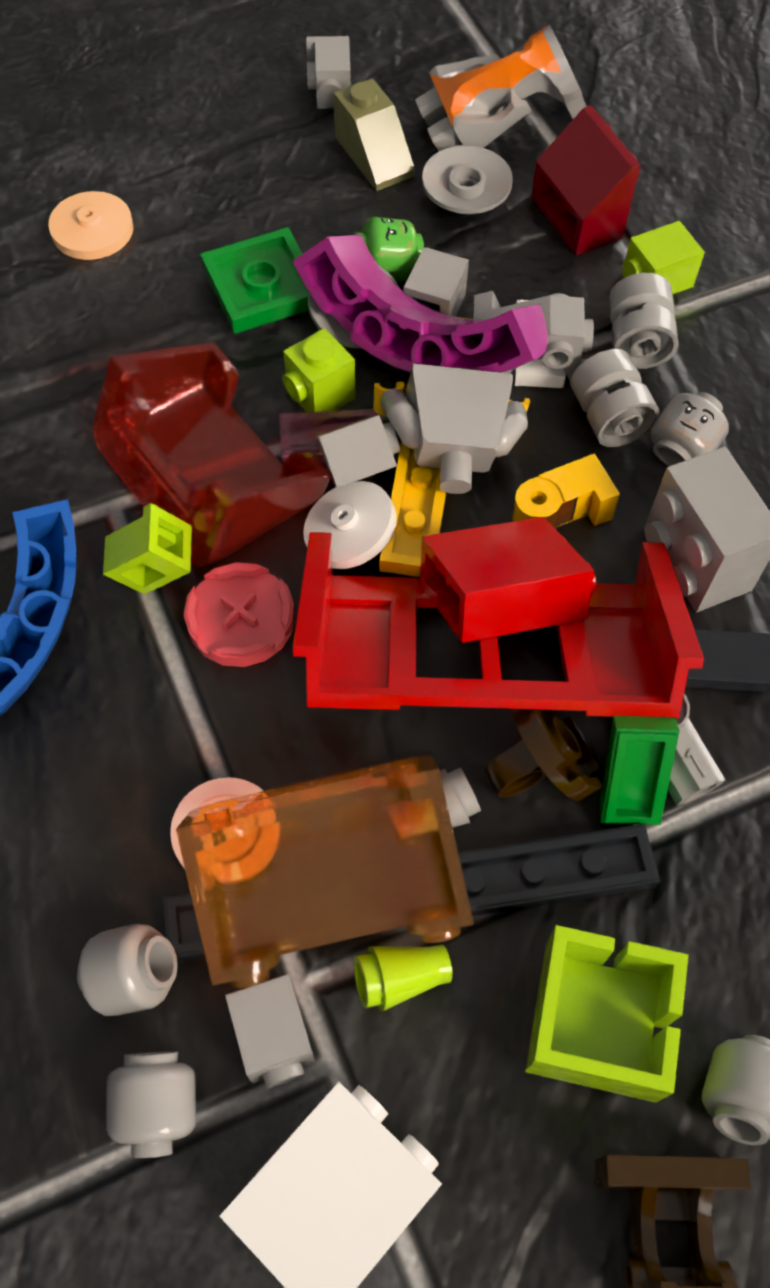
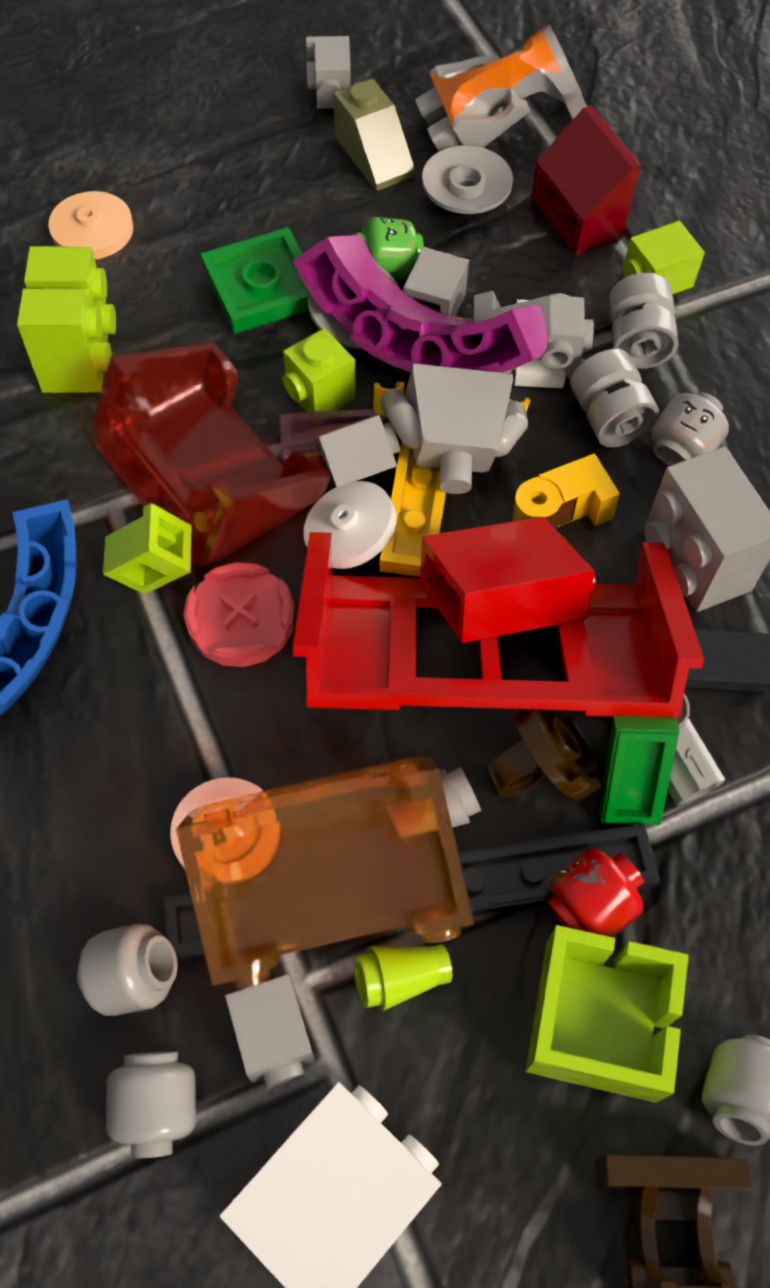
(66, 320): none -> lime piece
(597, 893): none -> red head

